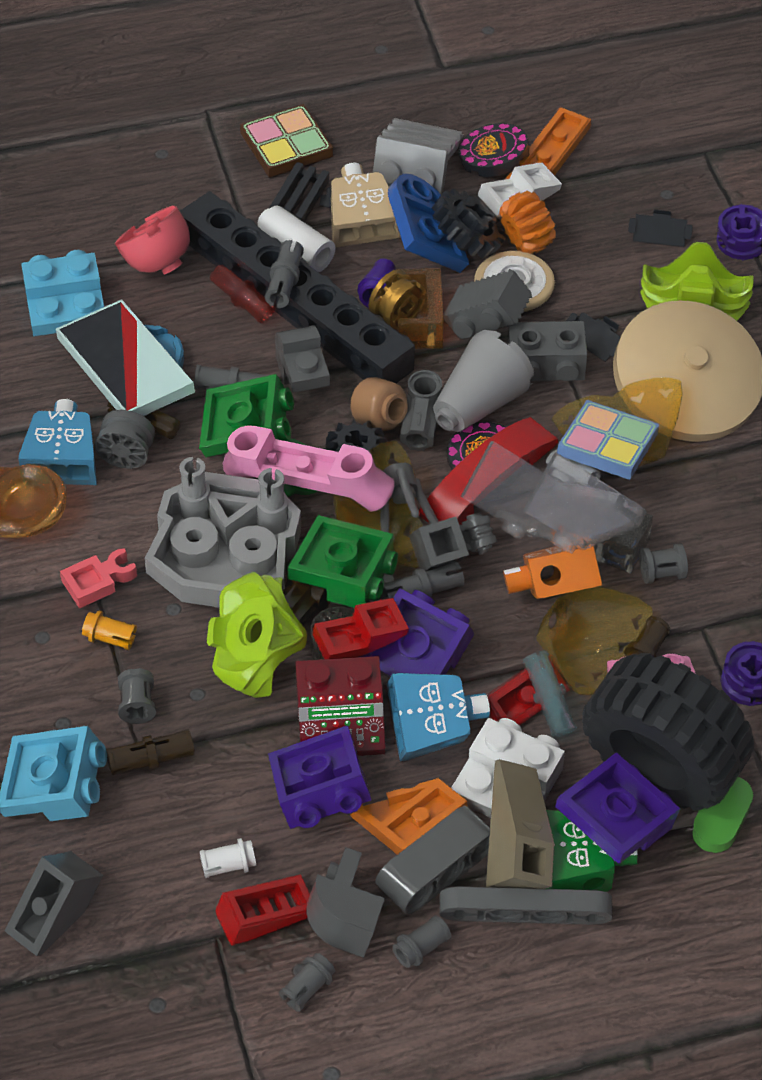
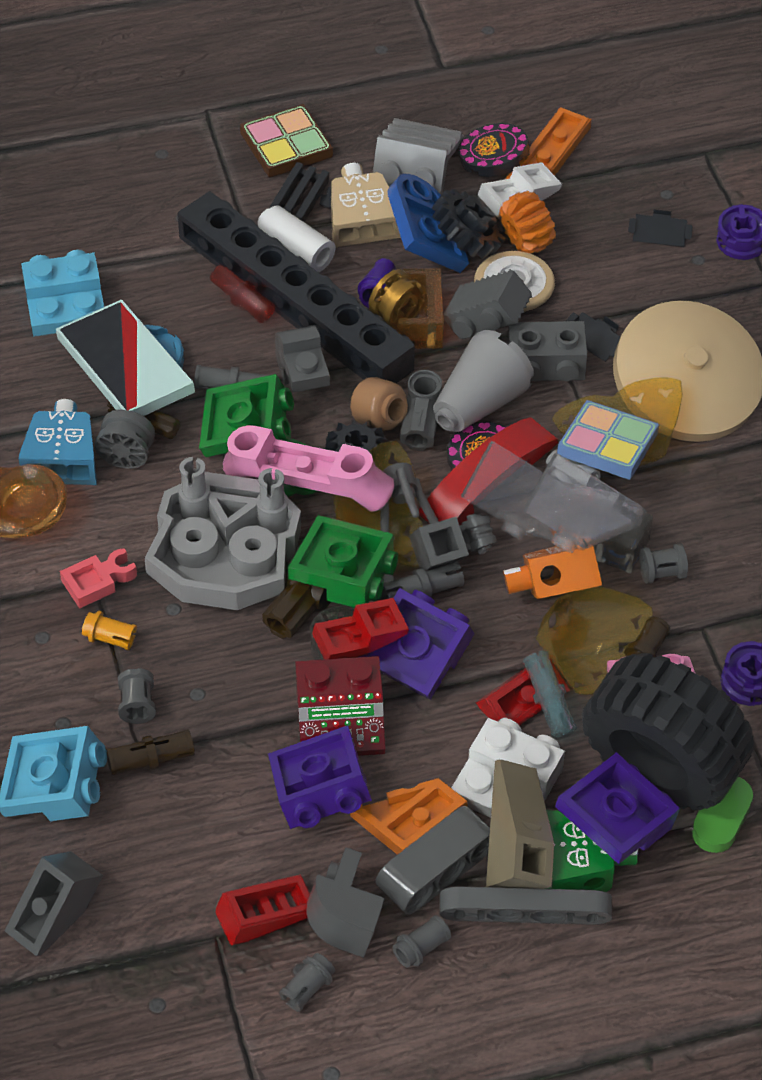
(156, 242): coral cylinder -> none
(228, 858): white pin -> none
(253, 633): lime piece -> none
(284, 274): dark grey pin -> none
(431, 712): dark azure torso -> none
(697, 278): lime piece -> none

